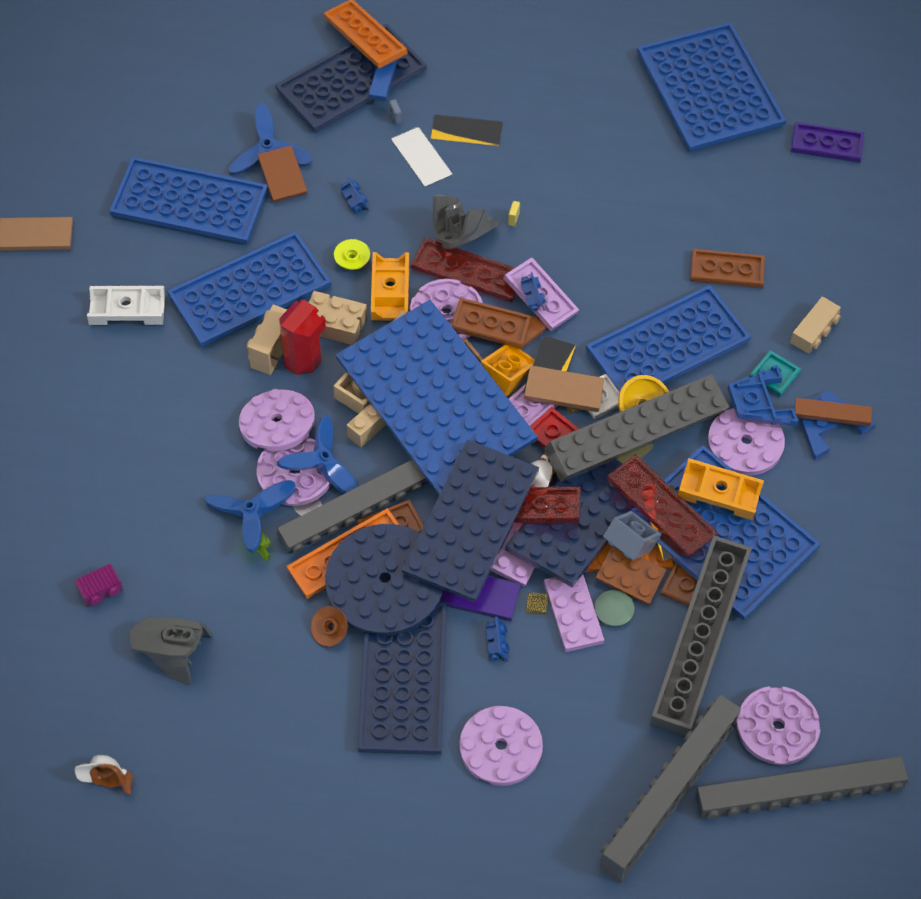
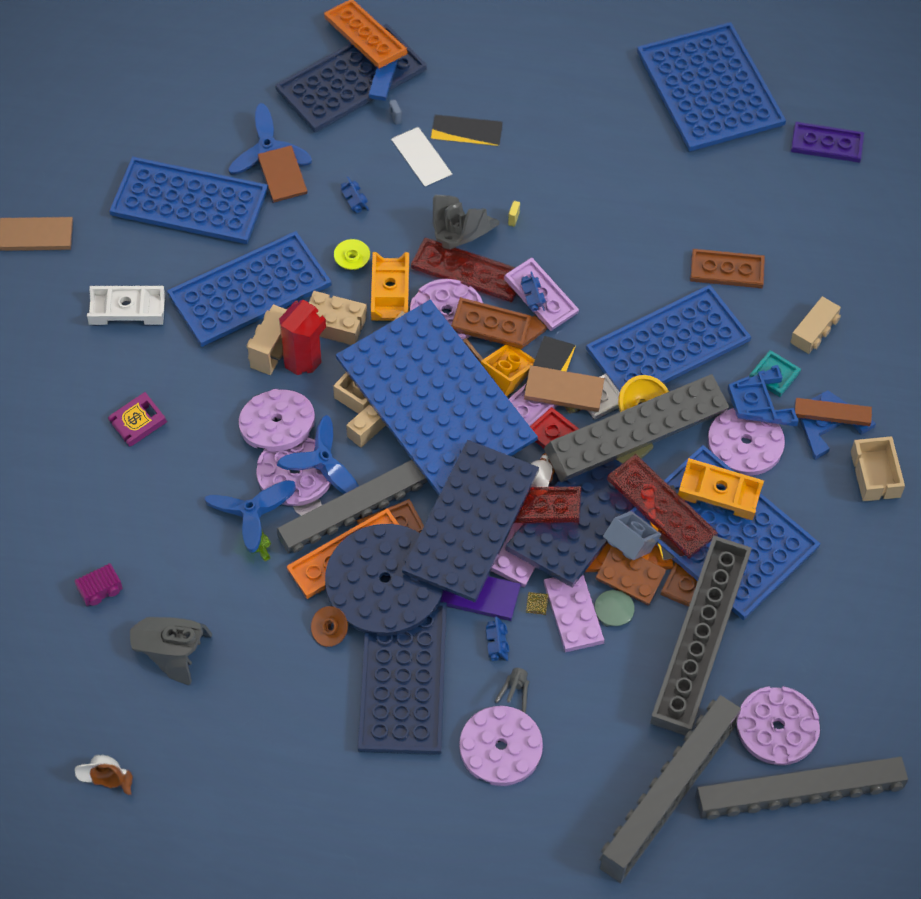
(134, 422): none -> magenta container
(516, 681): none -> dark grey plant
(877, 468): none -> tan piece

